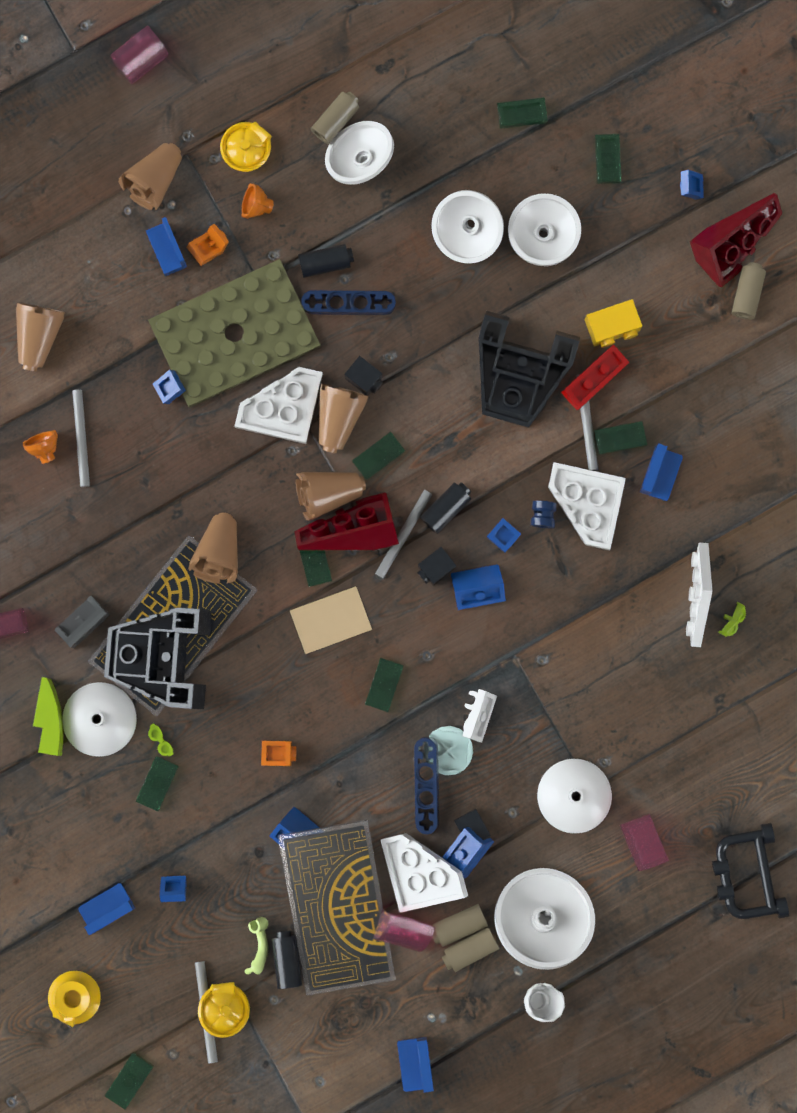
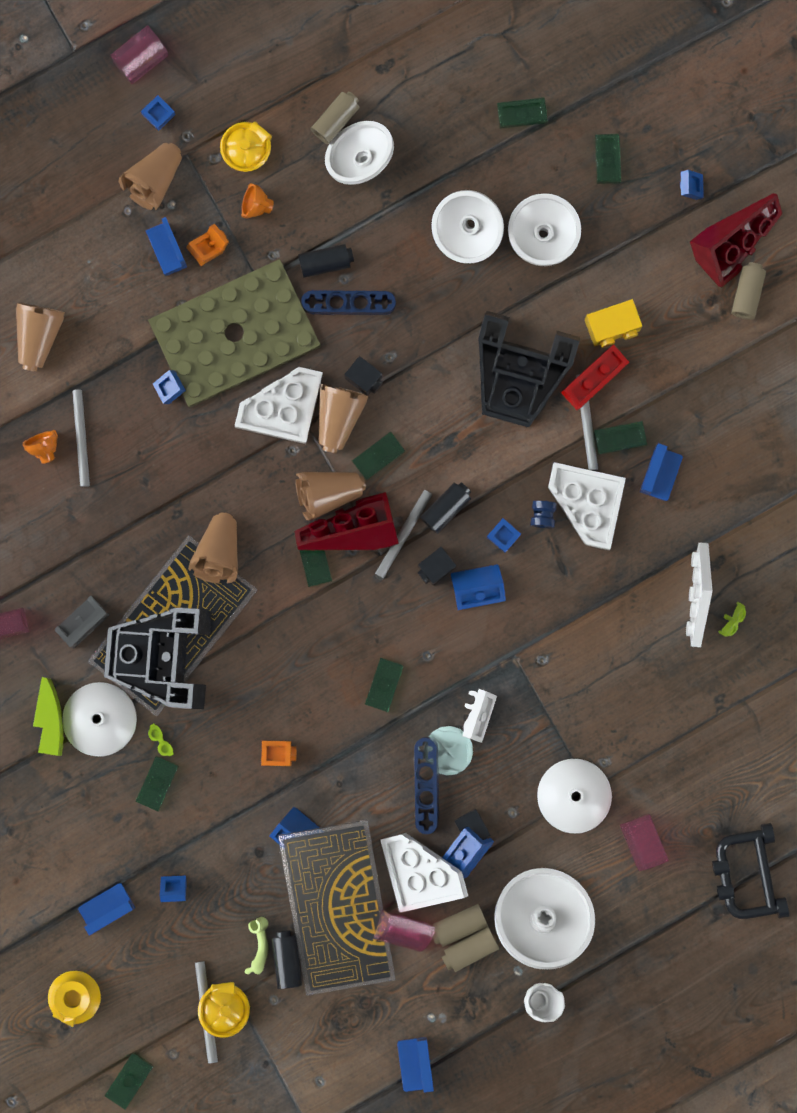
(158, 112): none -> blue plate
(330, 620): tan sticker -> none

